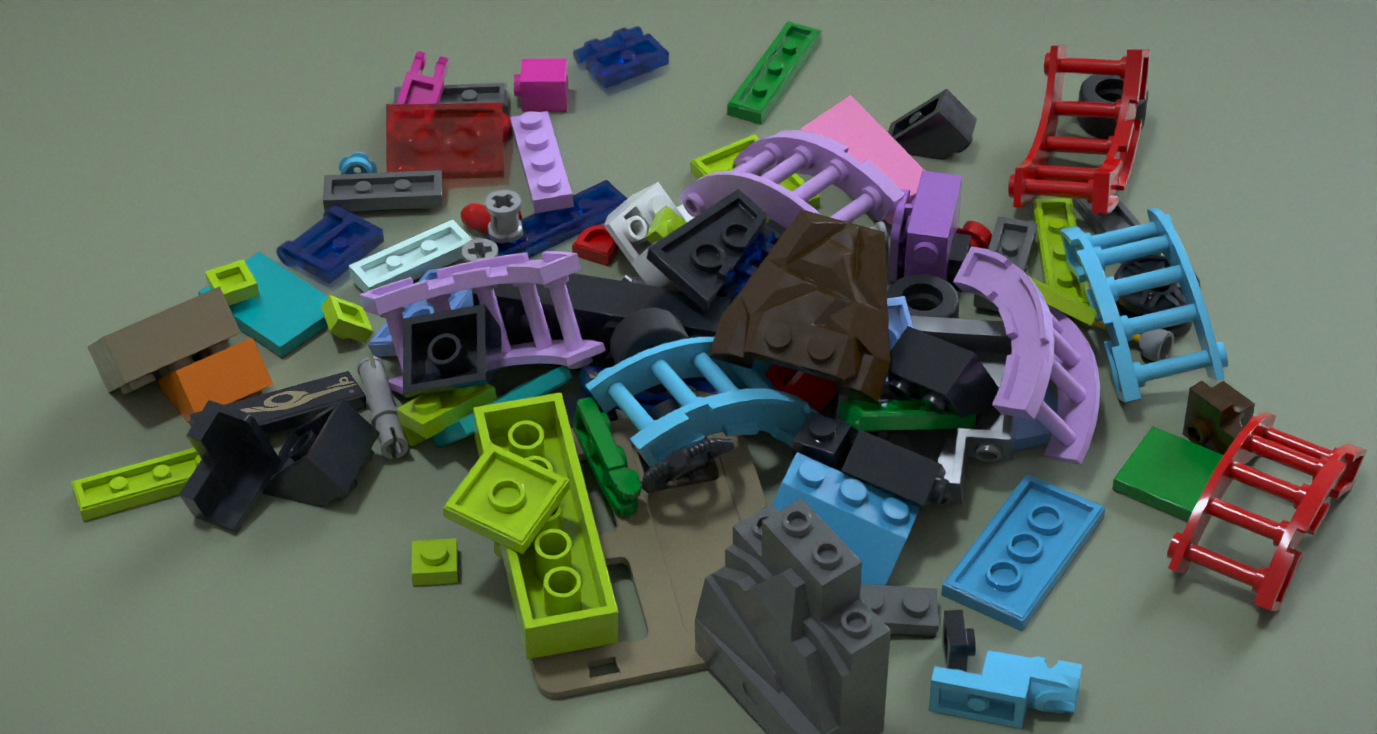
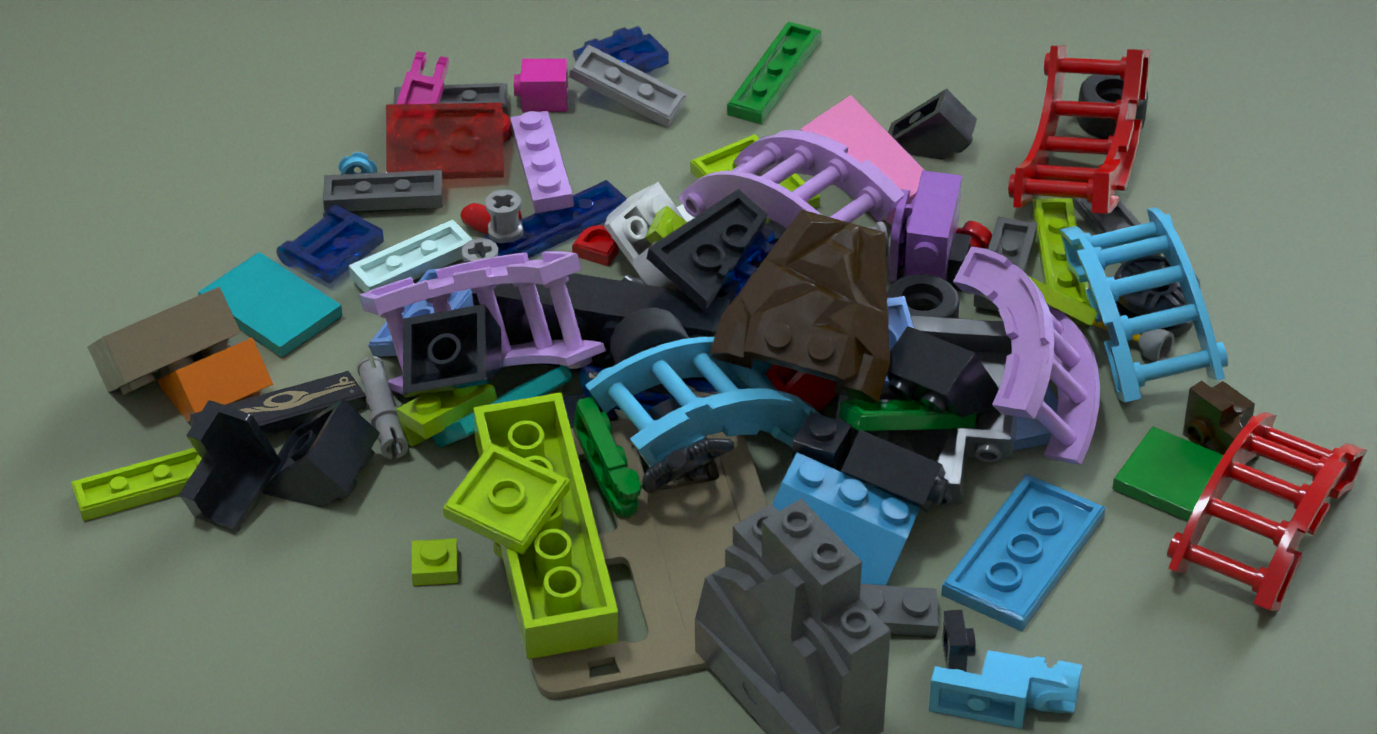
(234, 280): lime plate -> none
(346, 319): lime plate -> none
(628, 86): none -> light grey tile

